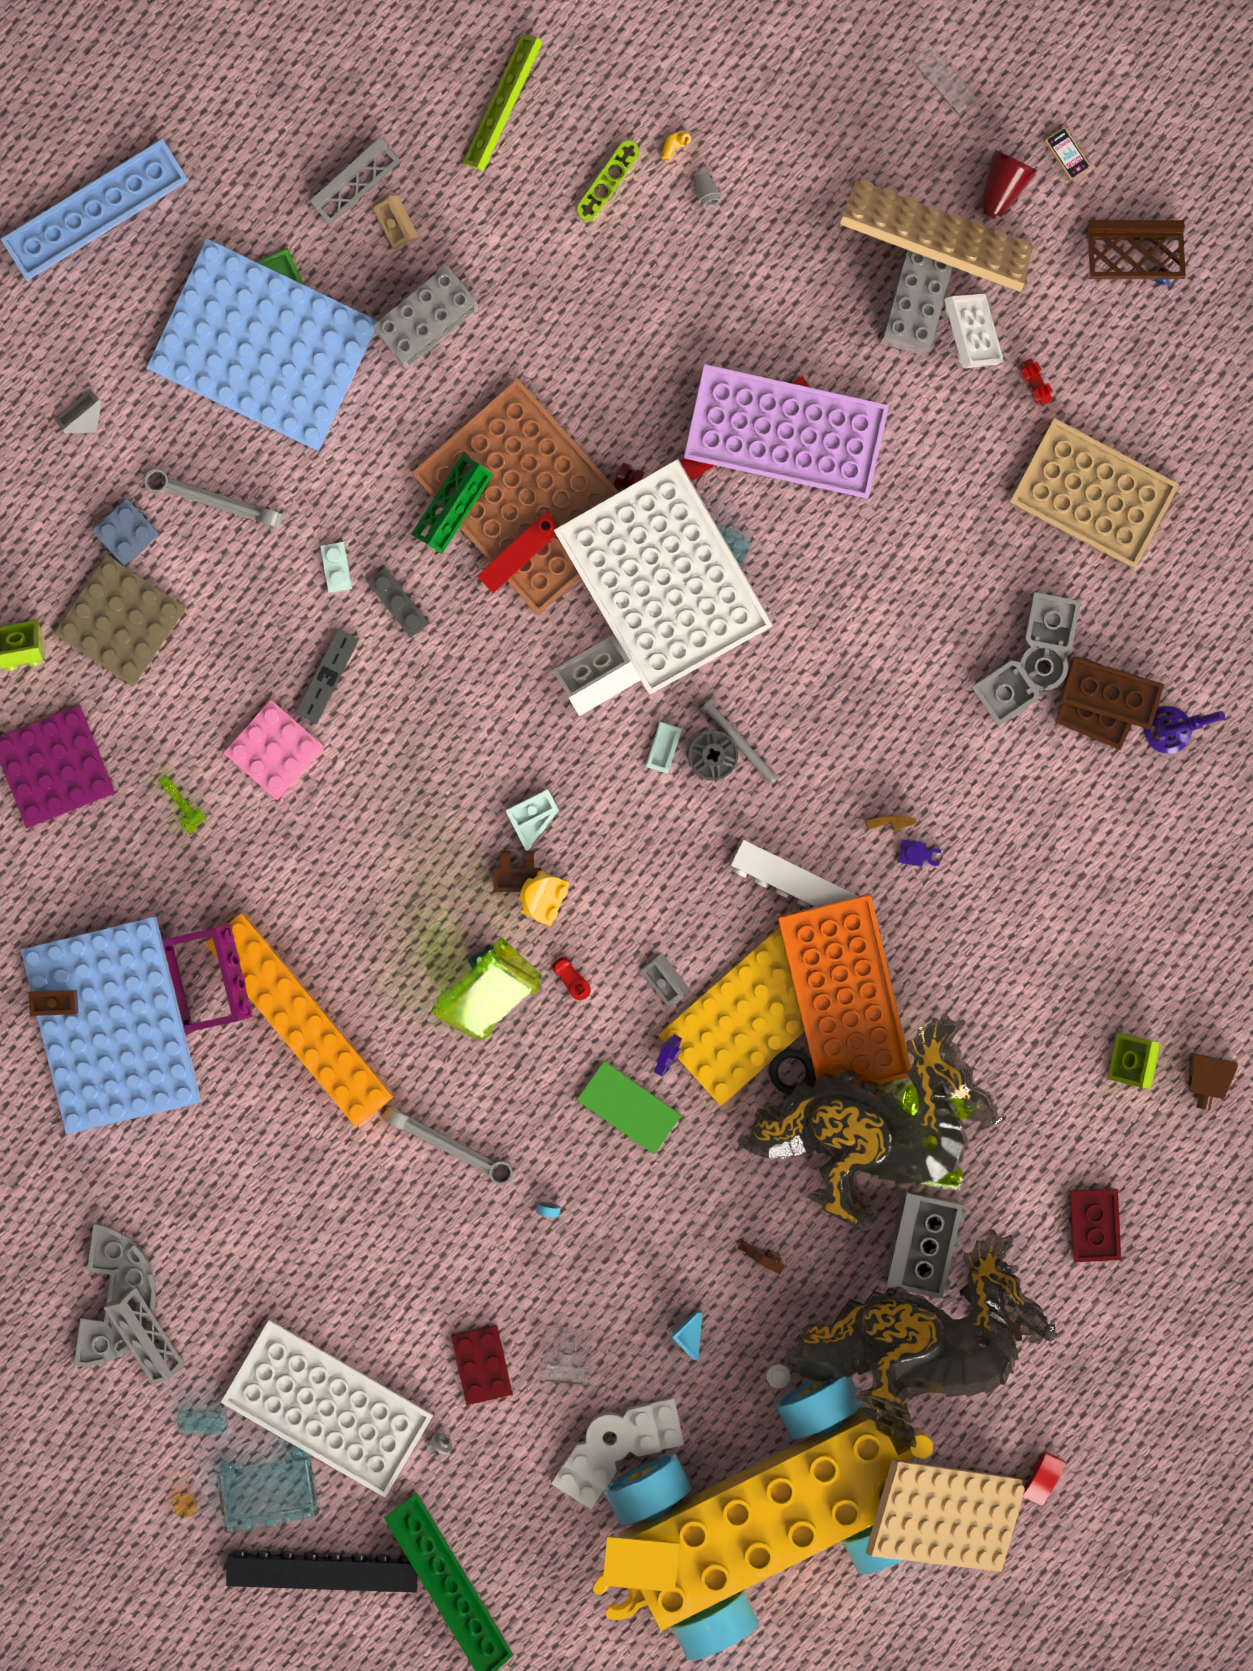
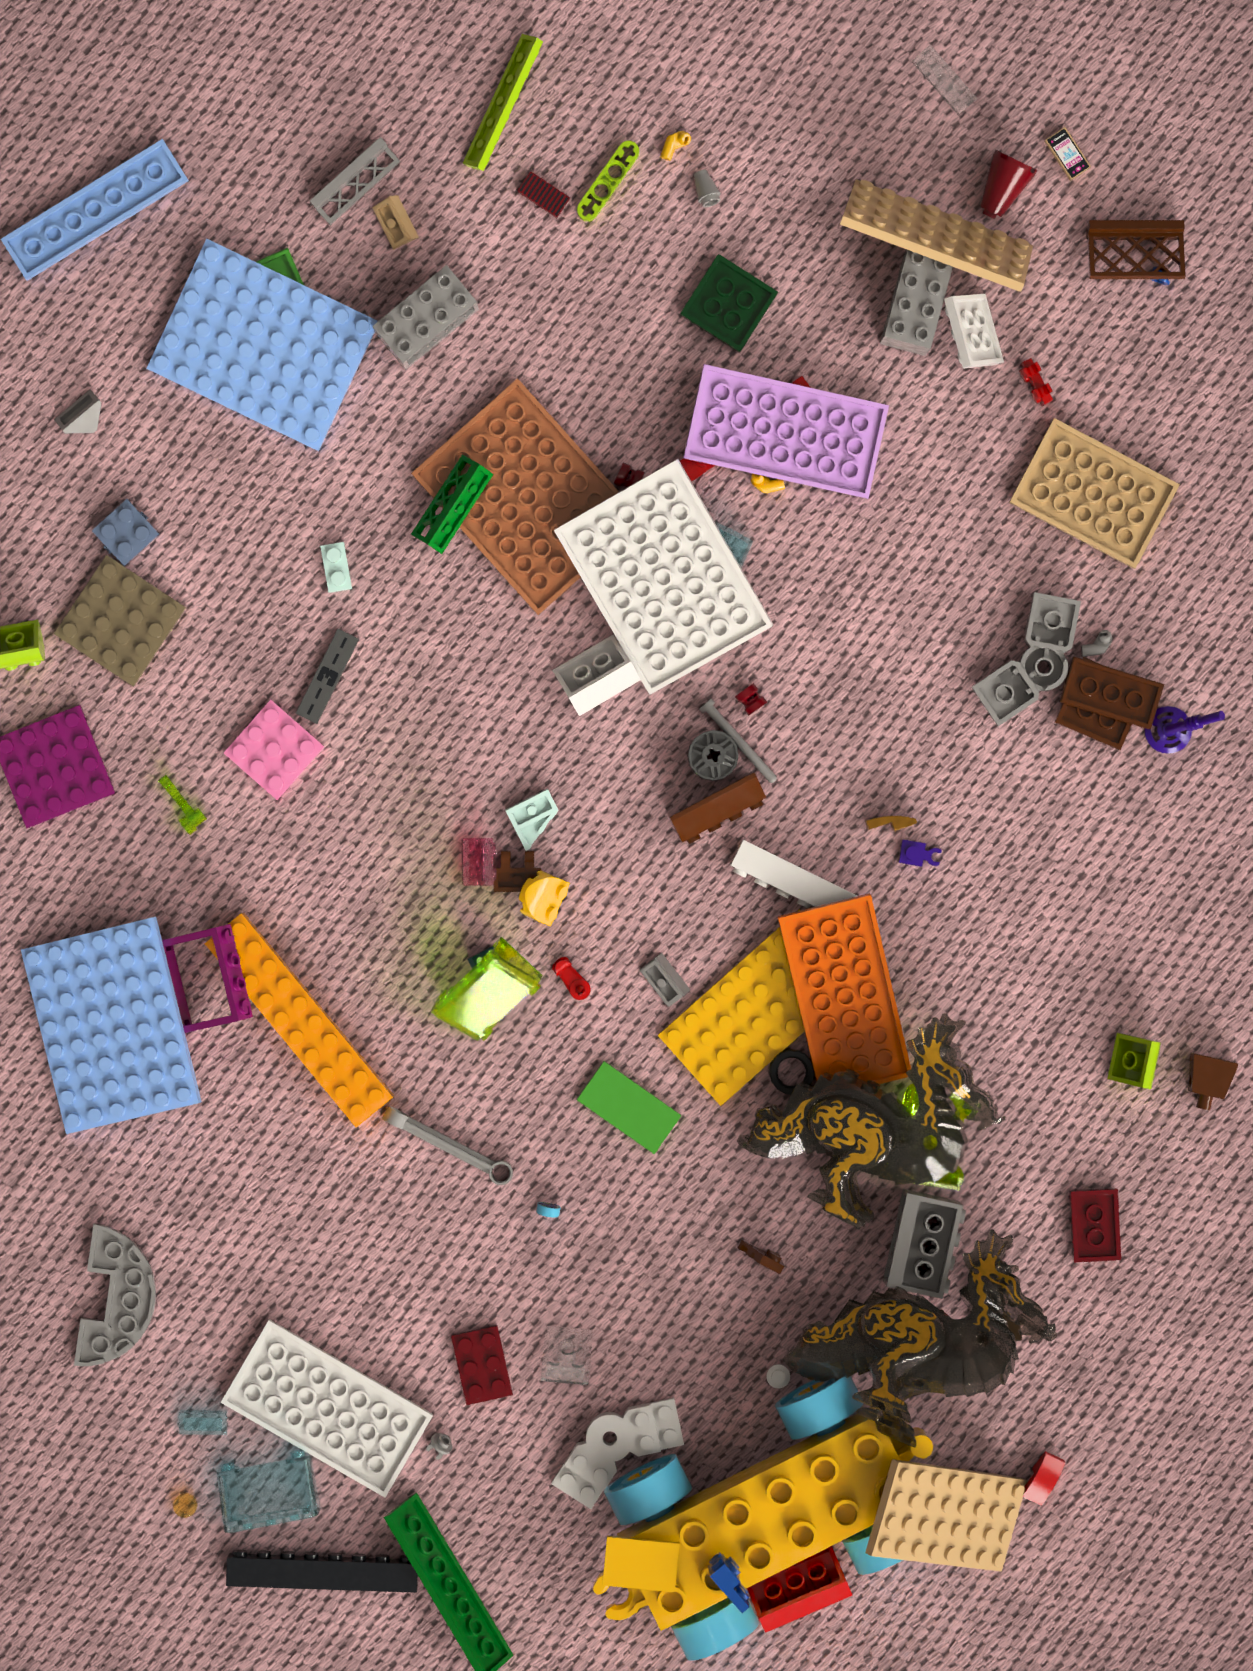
(53, 1002): reddish brown plate -> none
(142, 1341): light grey fence -> none
(215, 500): light grey piece -> none
(398, 602): dark grey plate -> none
(478, 861): none -> clear pink bracket
(519, 553): red piece -> none
(543, 194): none -> tile
(663, 747): light aqua tile -> none
(669, 1052): dark purple plate -> none
(688, 1334): medium azure slope -> none
(717, 808): none -> reddish brown slope
(726, 1575): none -> blue plate
(729, 303): none -> dark green plate
(755, 703): none -> dark red wheel
(766, 485): none -> yellow arm
(799, 1590): none -> red slope
(1099, 646): none -> light grey arm

